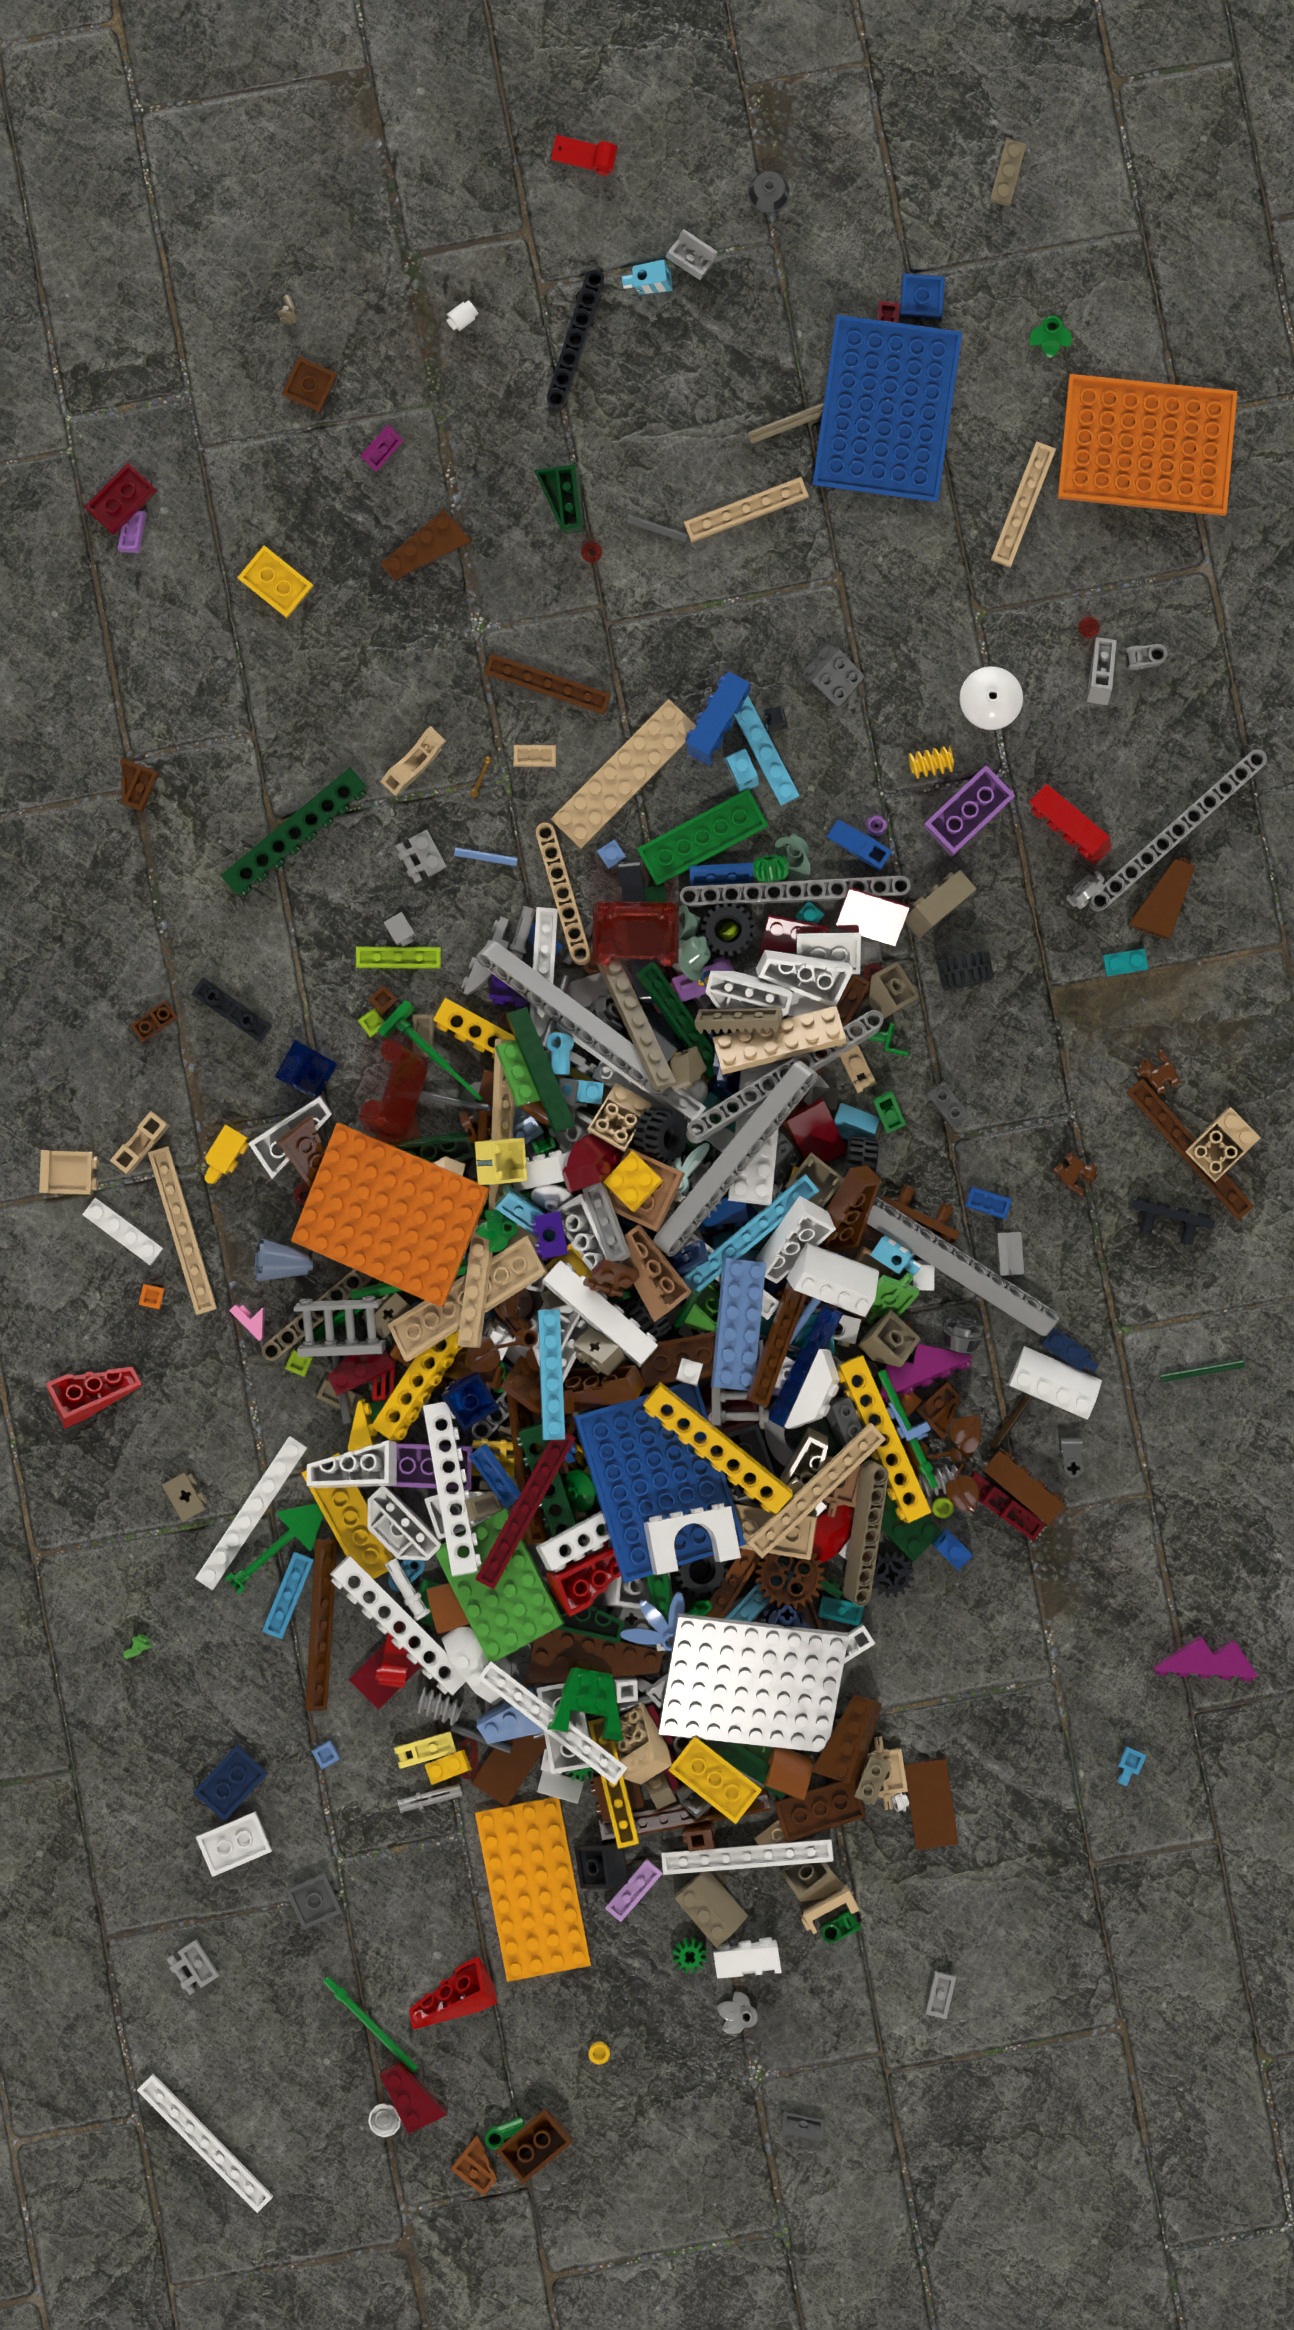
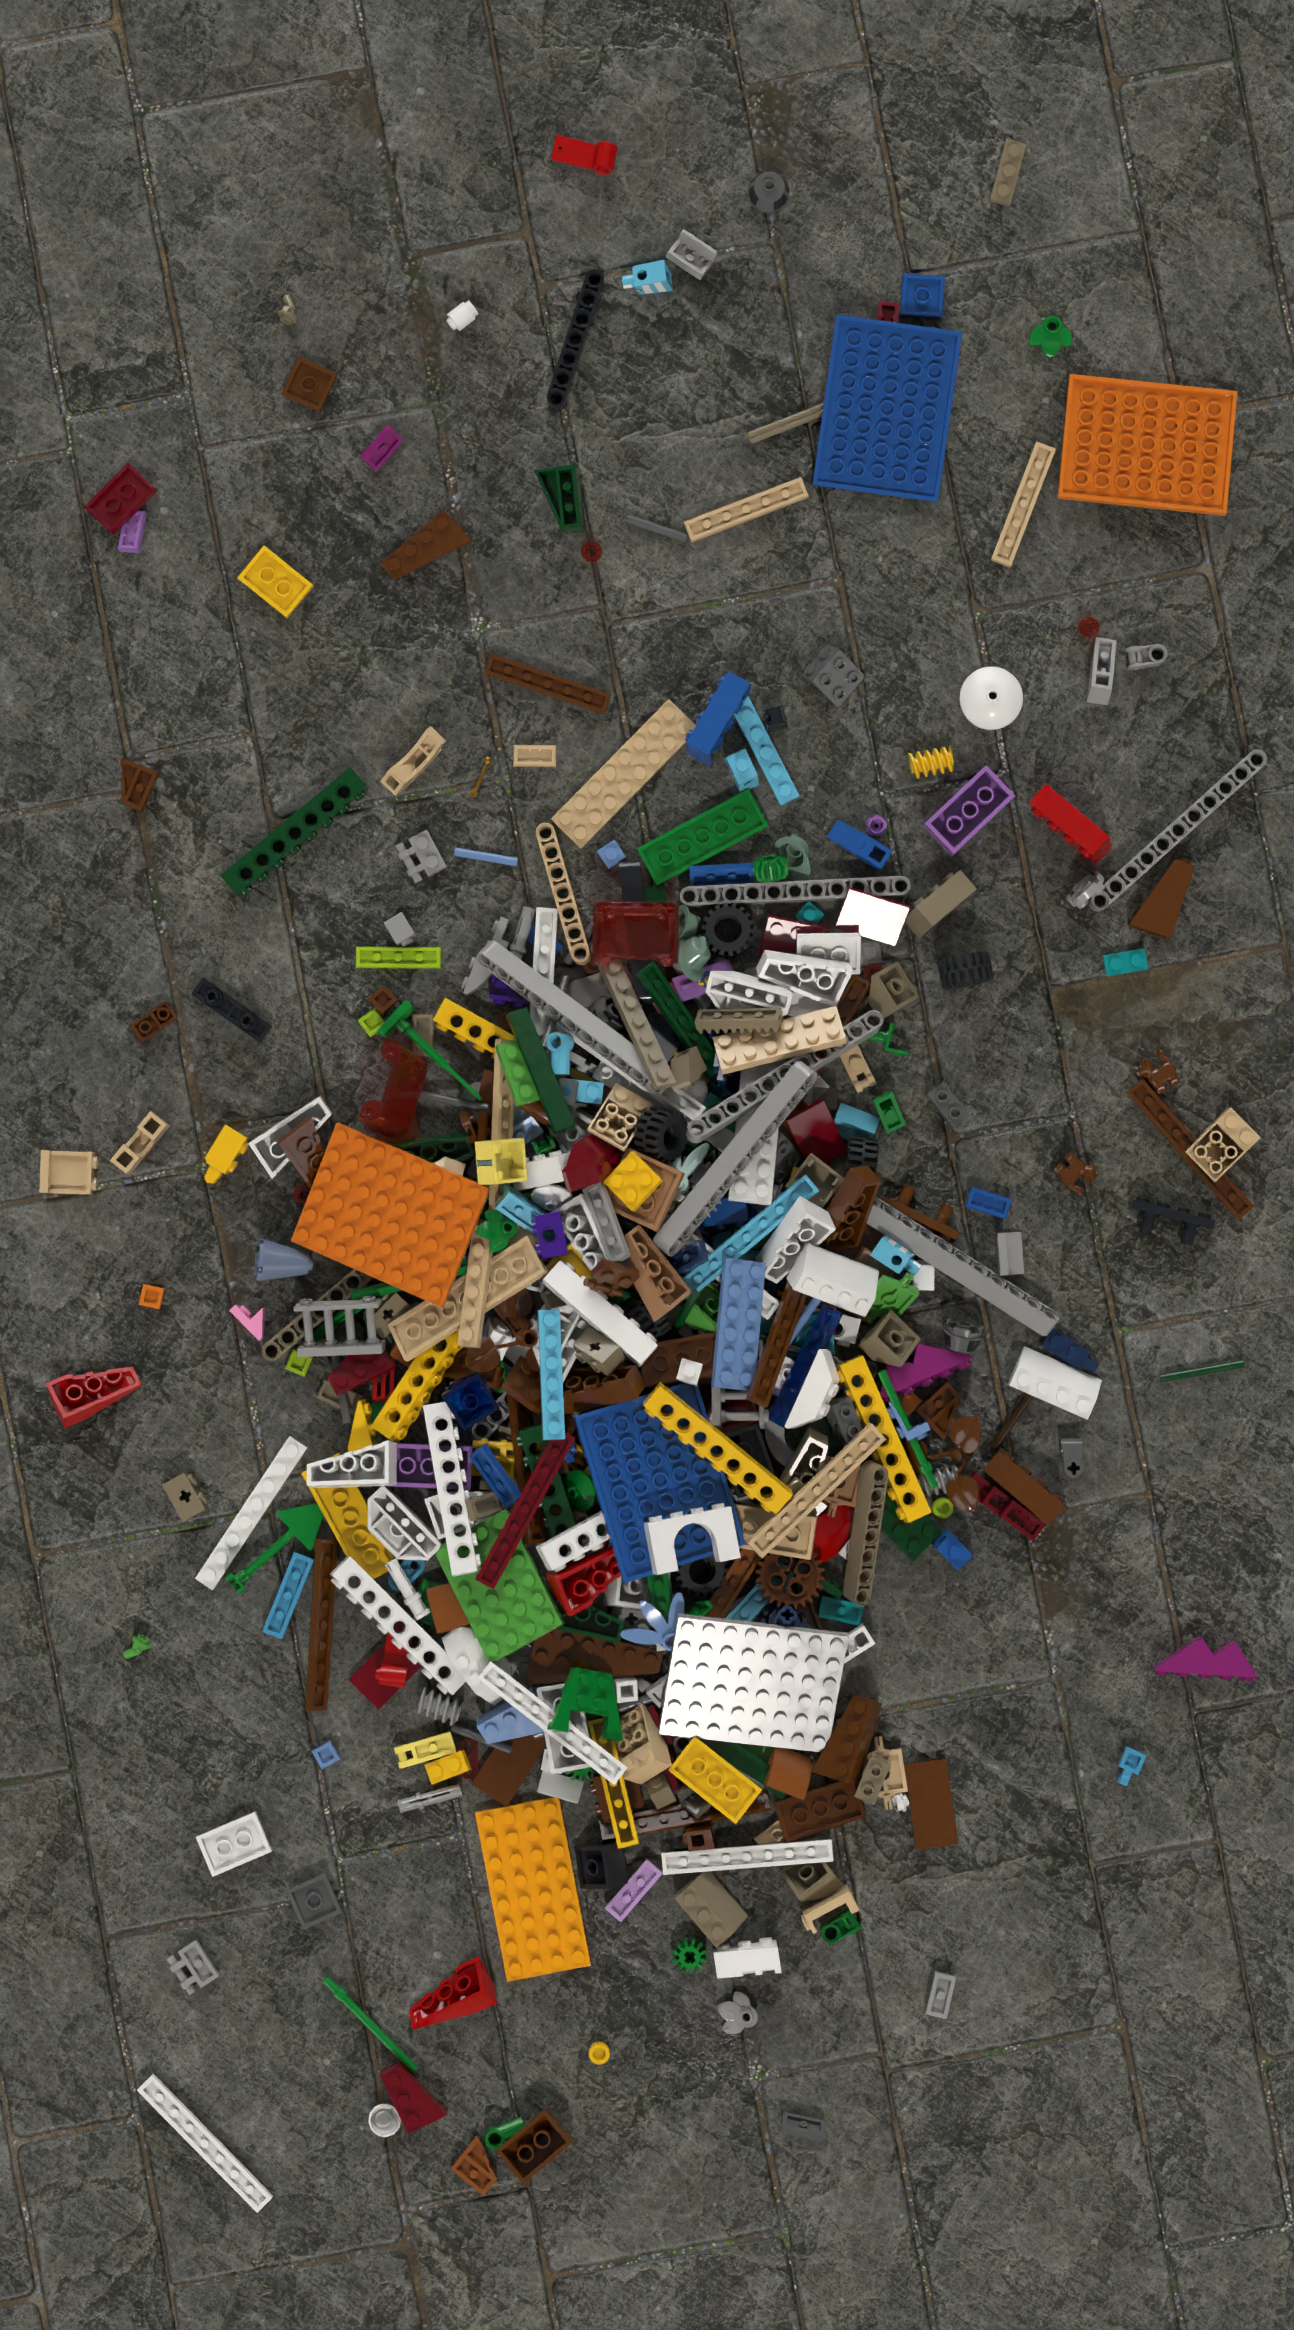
(123, 1231): white plate -> none
(182, 1230): tan plate -> none
(230, 1782): dark blue plate -> none
(306, 1070): clear blue slope -> none
(728, 931): lime tile -> none
(901, 1572): black gear -> none

